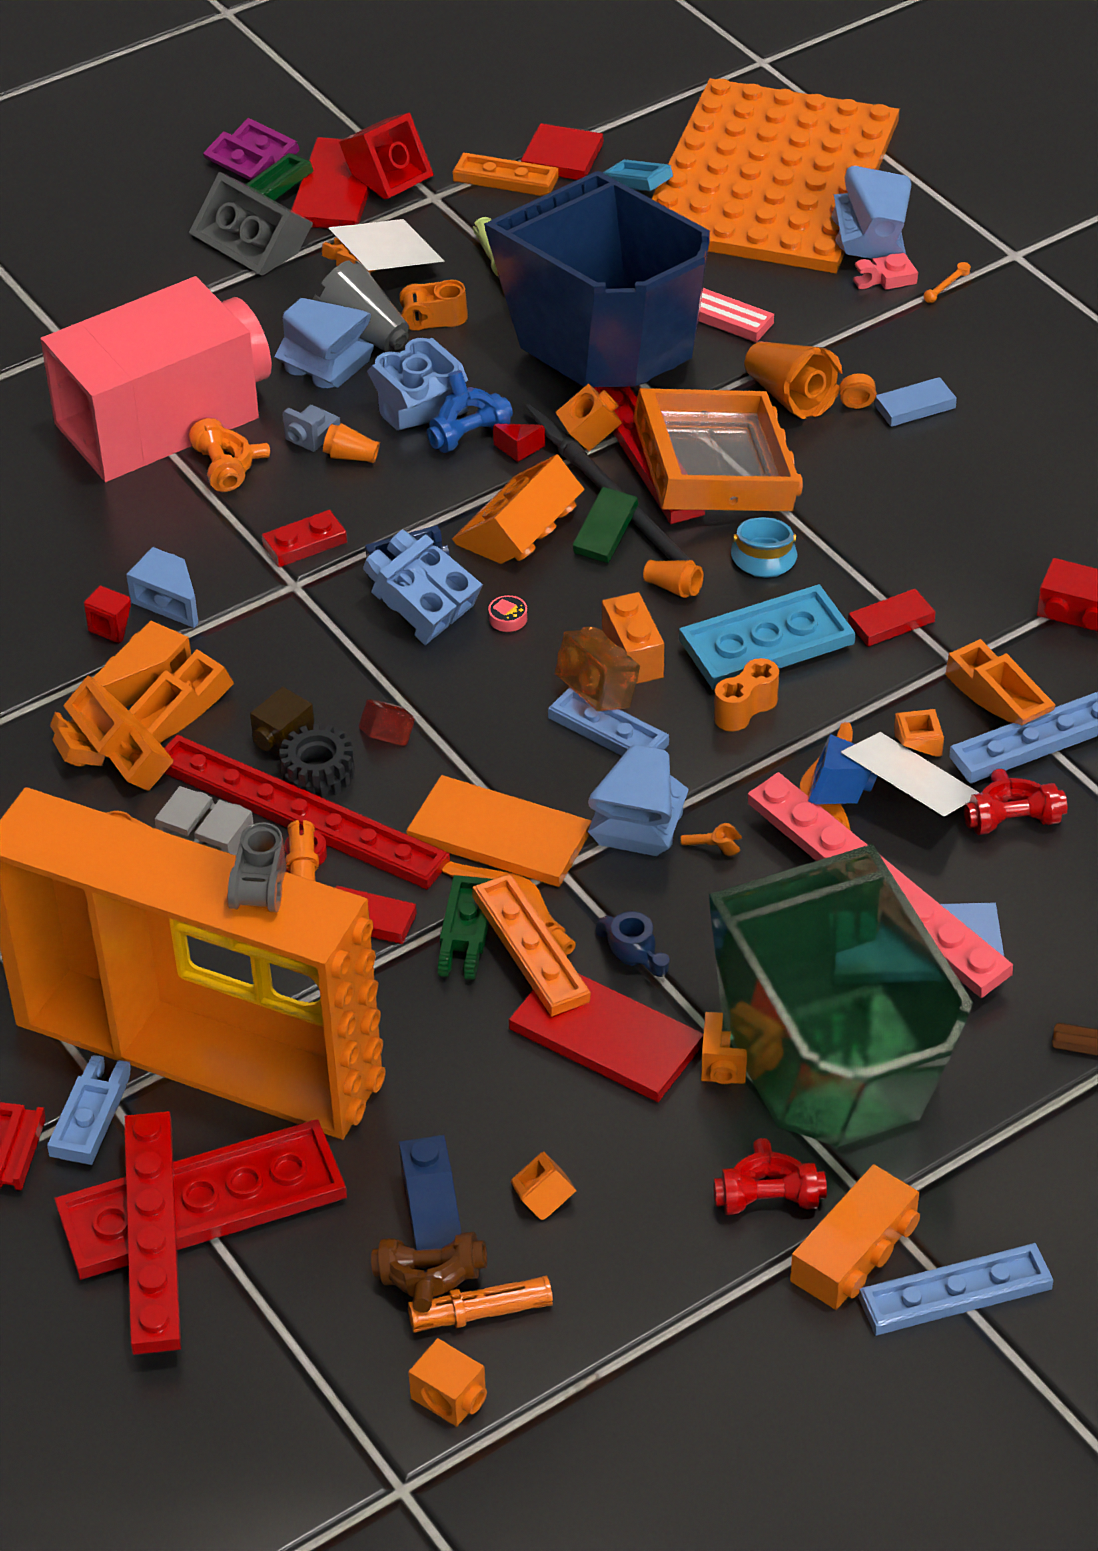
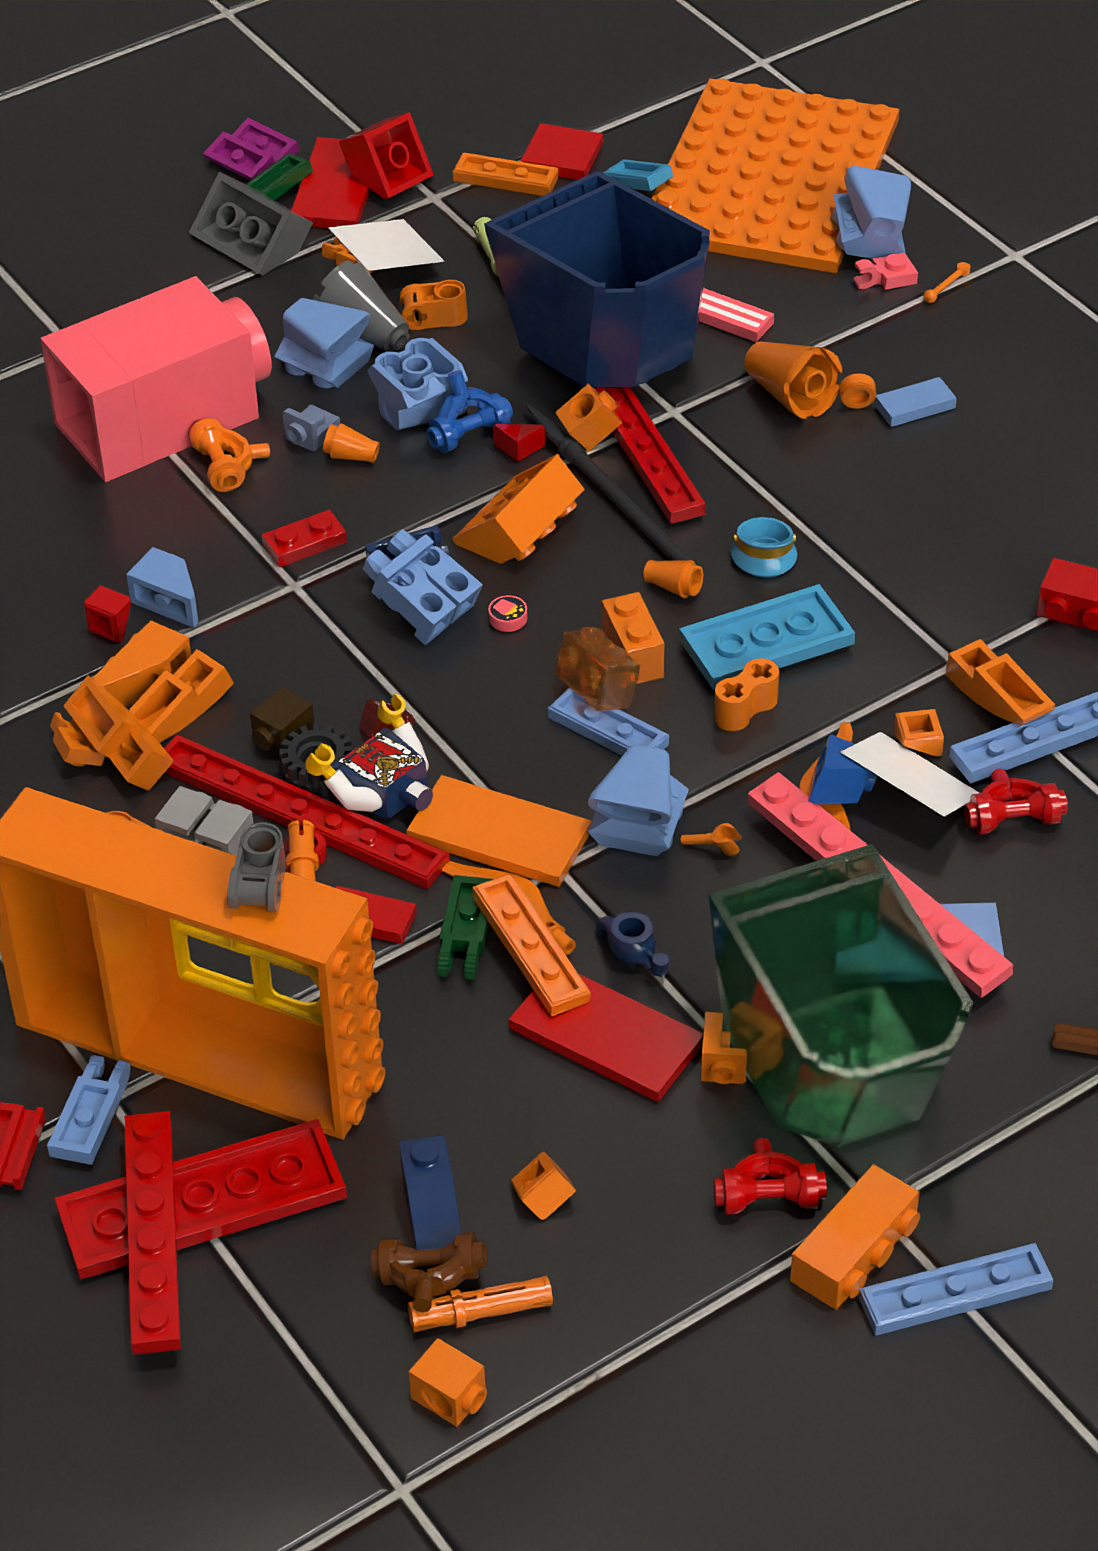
(381, 772): none -> torso
(605, 525): dark green tile -> none
(716, 457): orange piece -> none
(891, 617): red tile -> none

